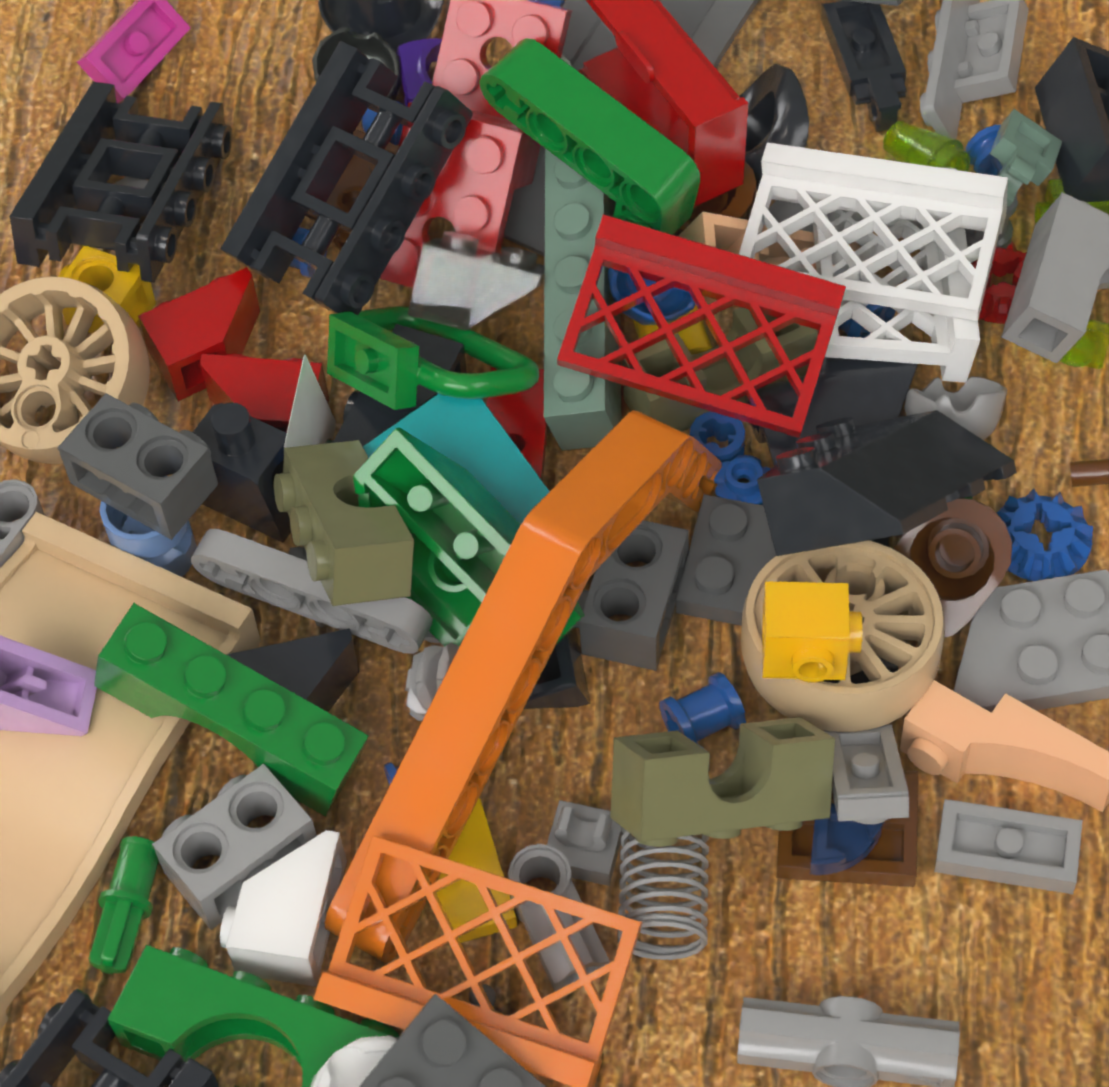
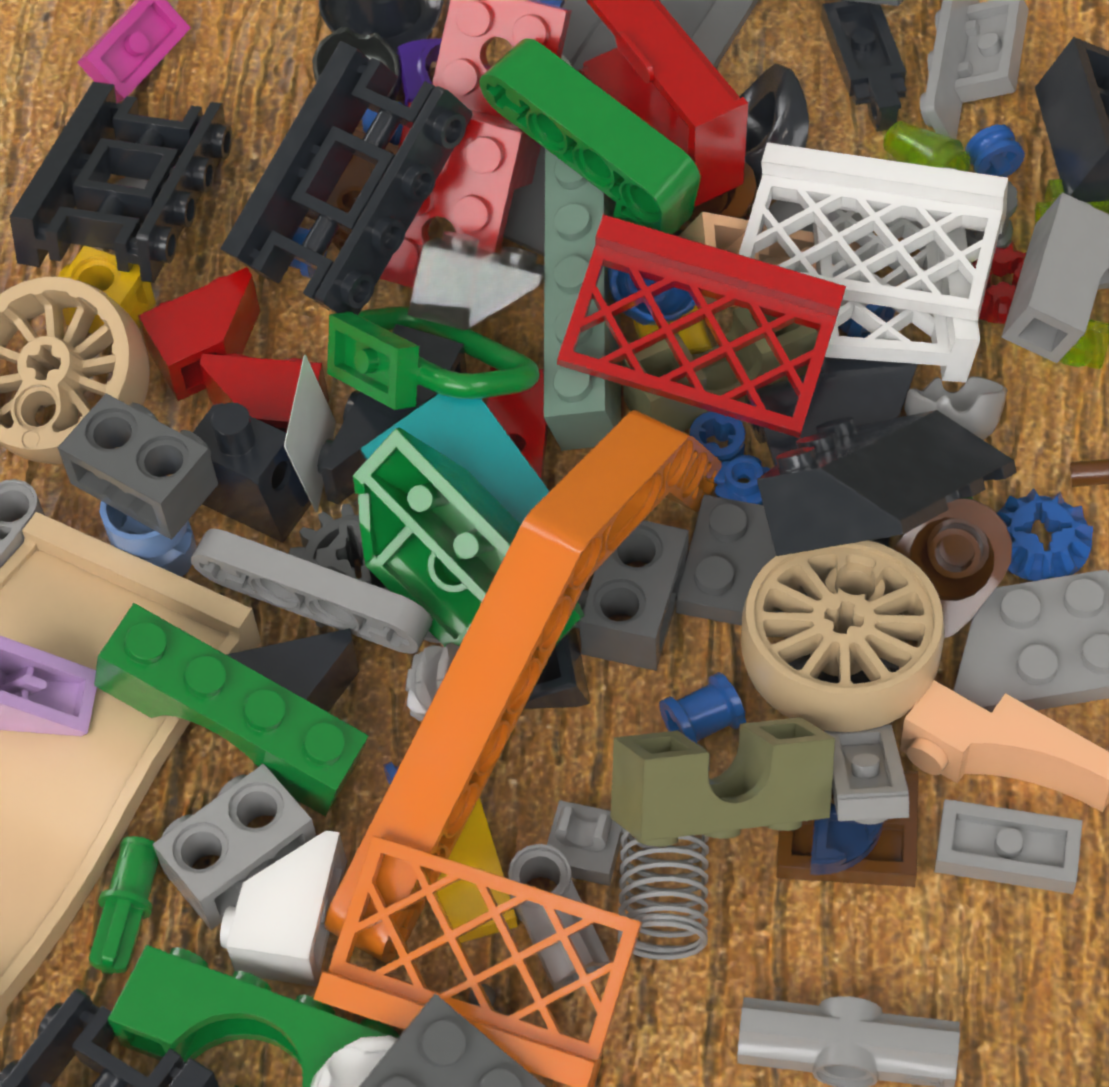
(349, 548): olive arch -> none
(808, 631): yellow brick -> none
(1024, 152): sand green plate -> none

